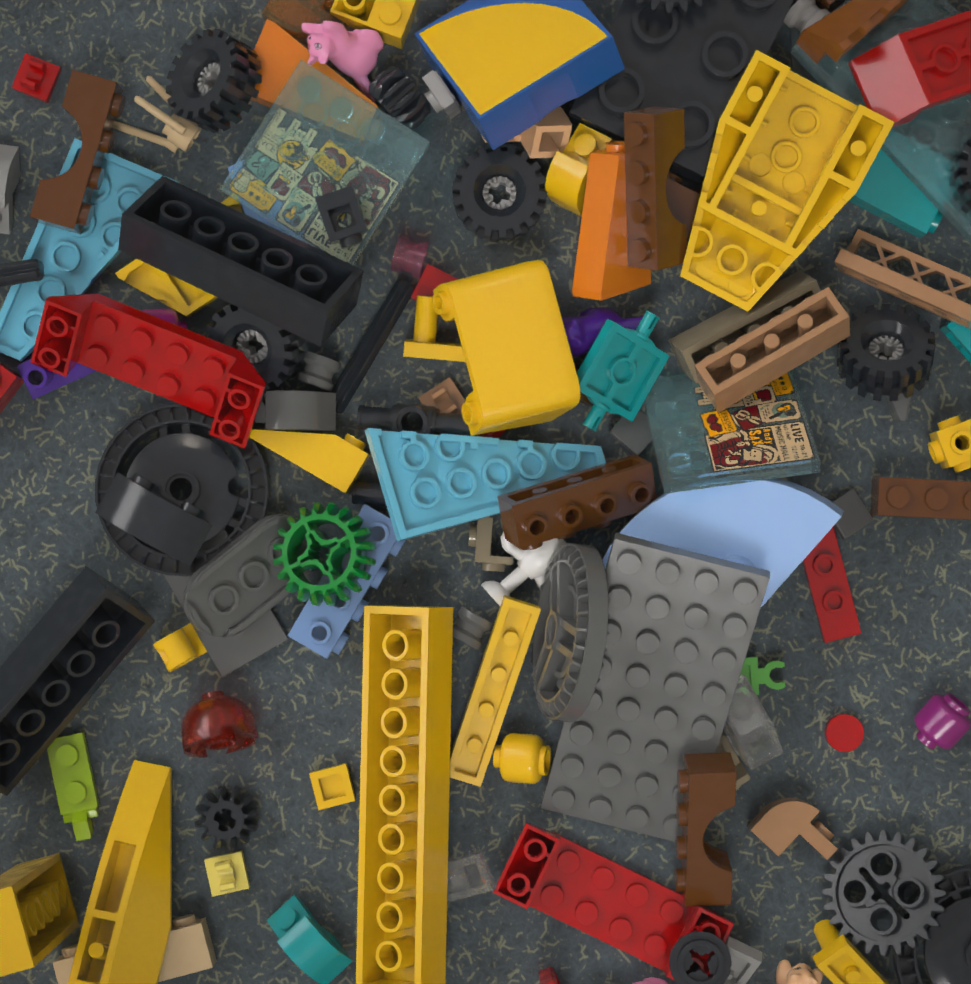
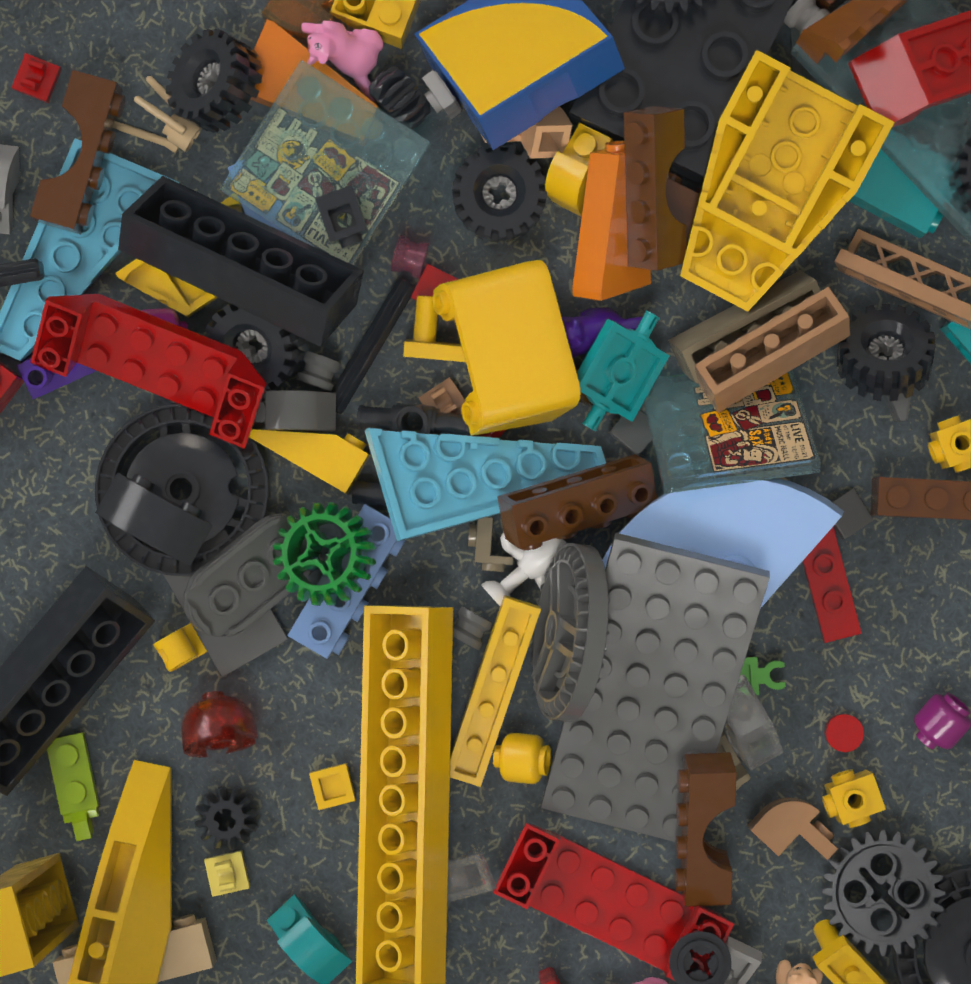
(866, 800): none -> yellow brick

